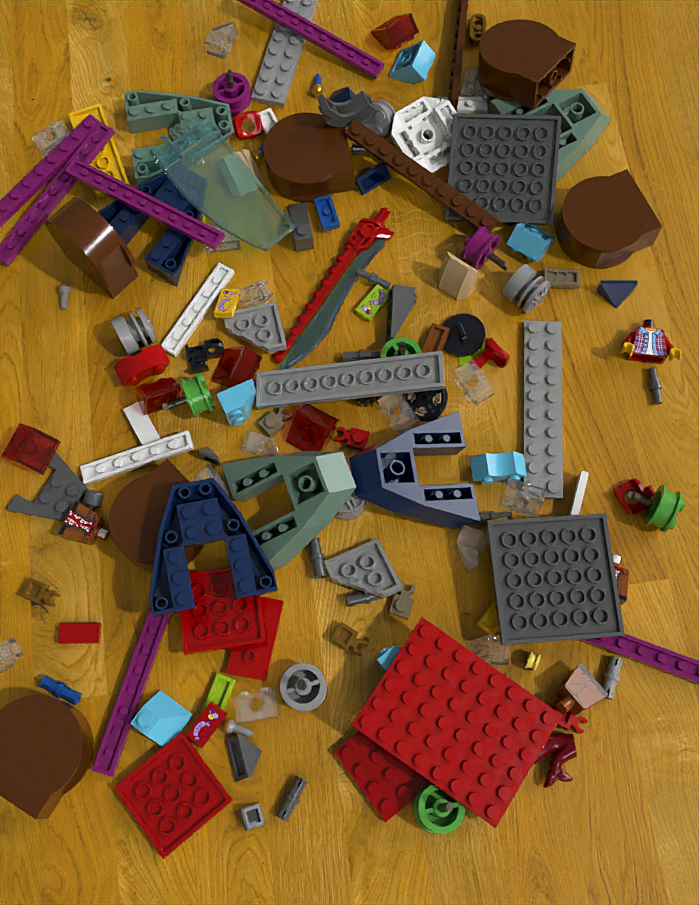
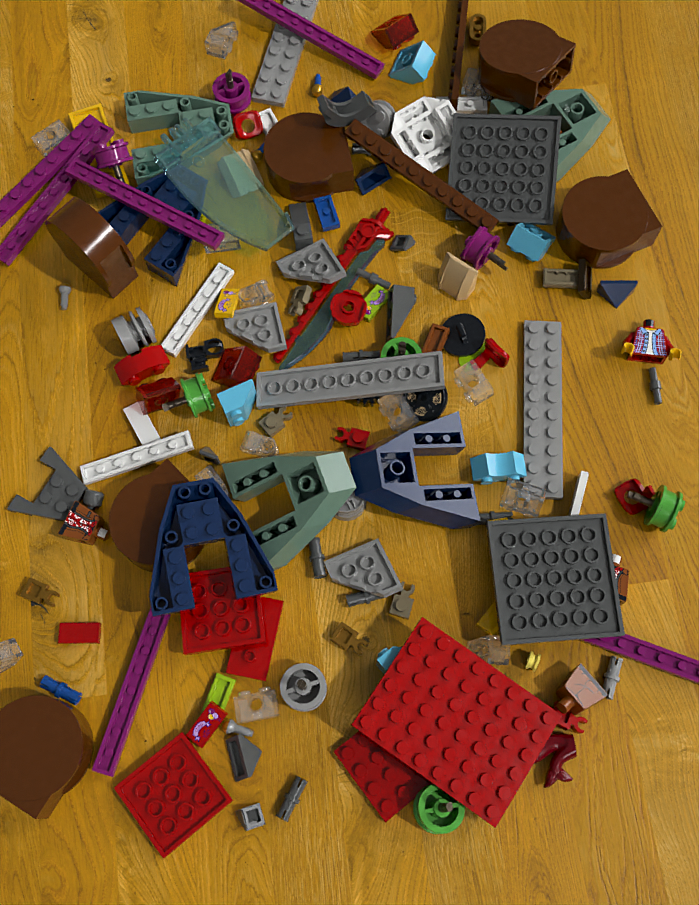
(31, 449): clear red slope -> none
(112, 156): none -> magenta wheel
(161, 718): medium azure slope -> none
(300, 297): none -> dark tan plate
(311, 429): clear red slope -> none
(313, 264): none -> light grey plate
(351, 317): none -> red plate
(402, 243): none -> dark grey slope
(468, 546): clear slope -> none
(524, 286): light grey wheel -> none
(584, 279): none -> dark brown tile

